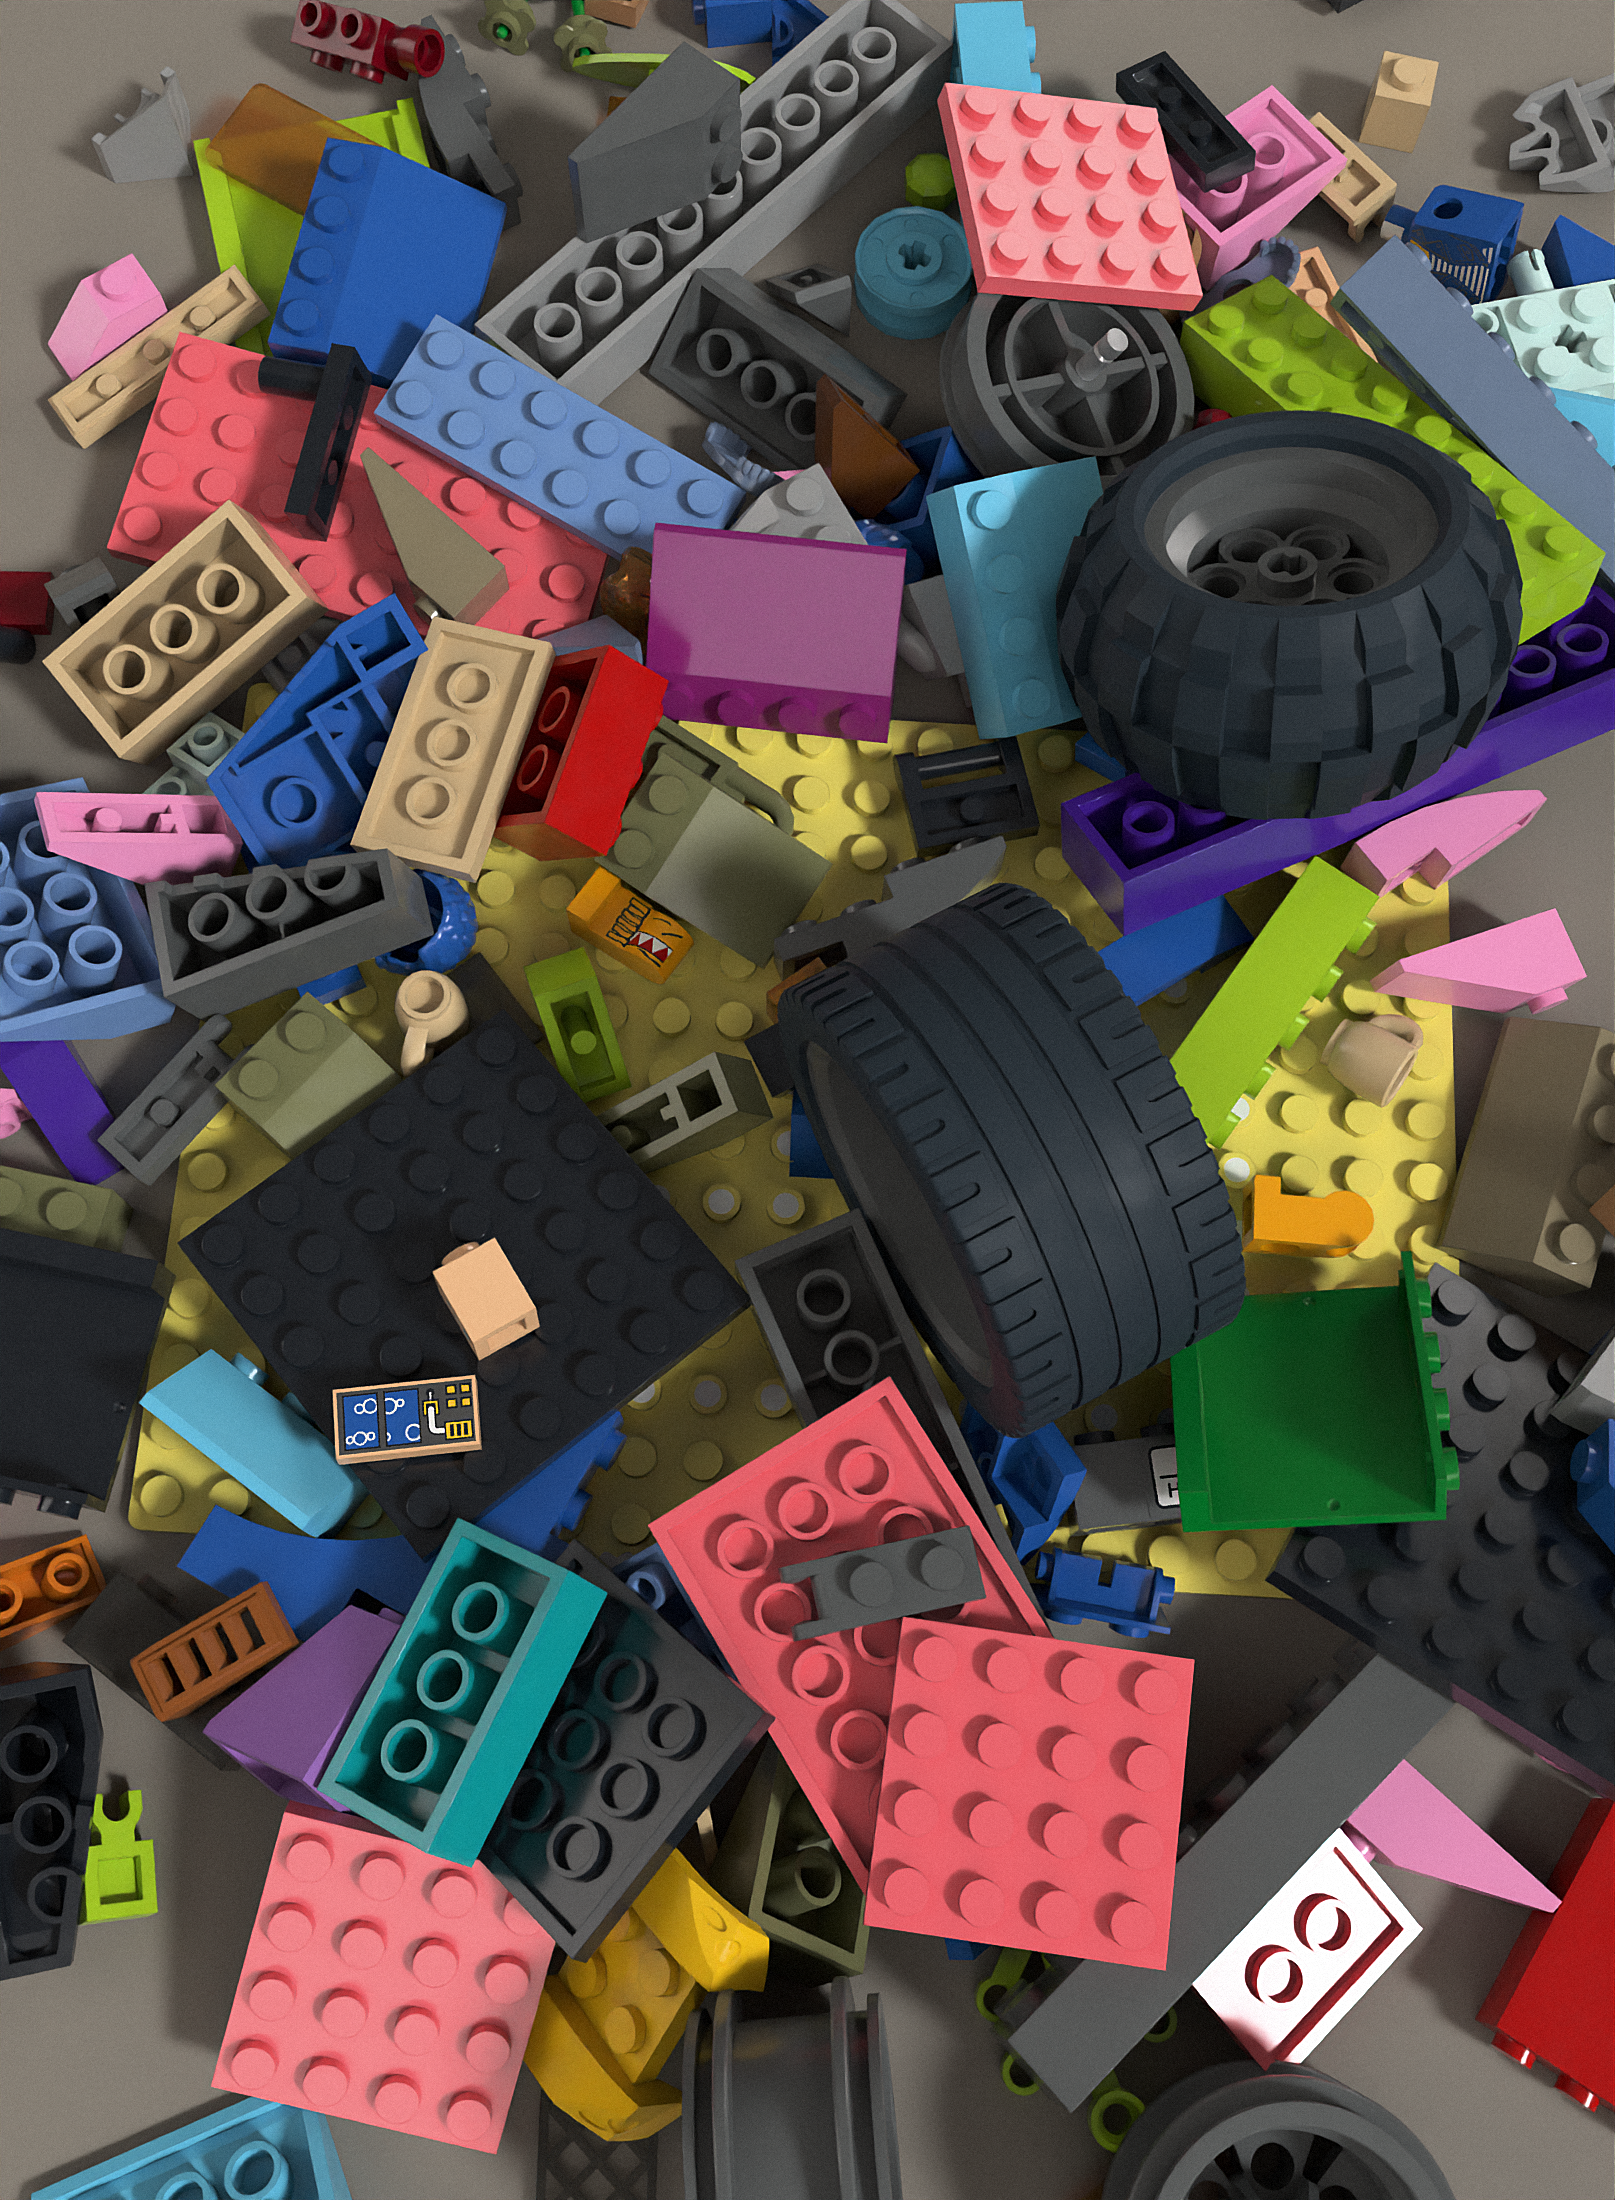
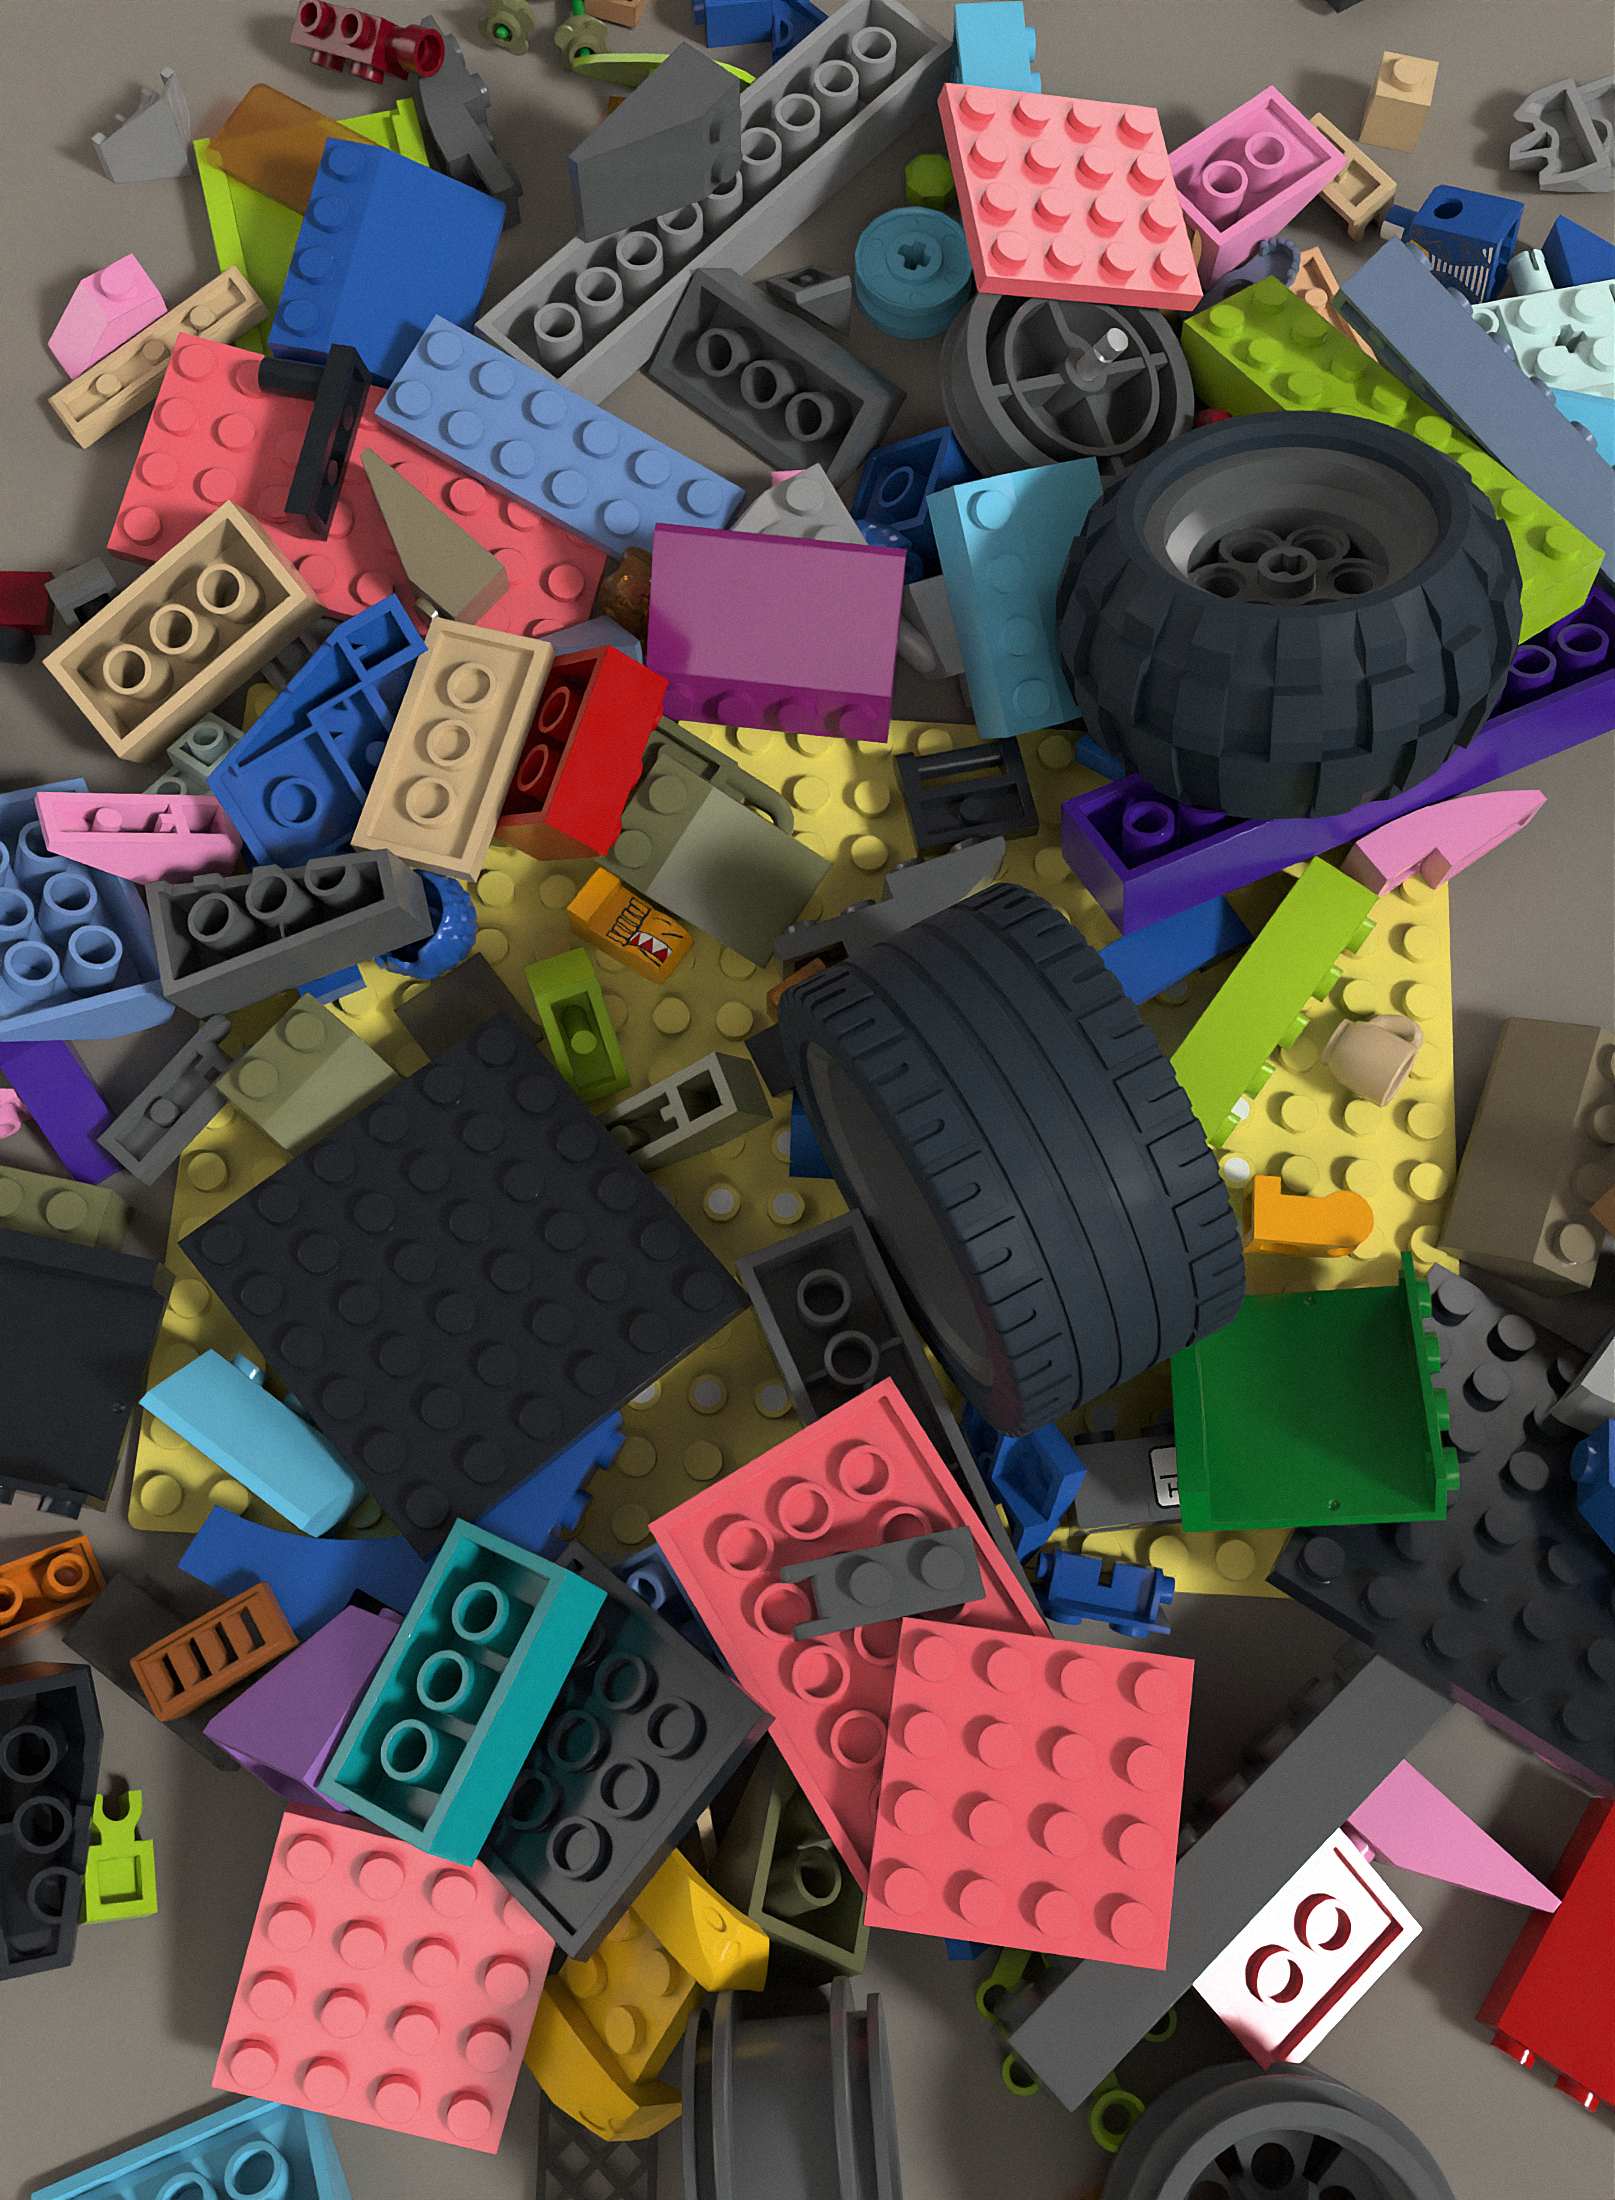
(406, 1419): tile -> none
(430, 1017): tan piece -> none
(485, 1297): light nougat brick -> none
(730, 453): sand blue piece -> none
(858, 452): reddish brown slope -> none
(1190, 123): black piece -> none
(1492, 970): bright pink slope -> none

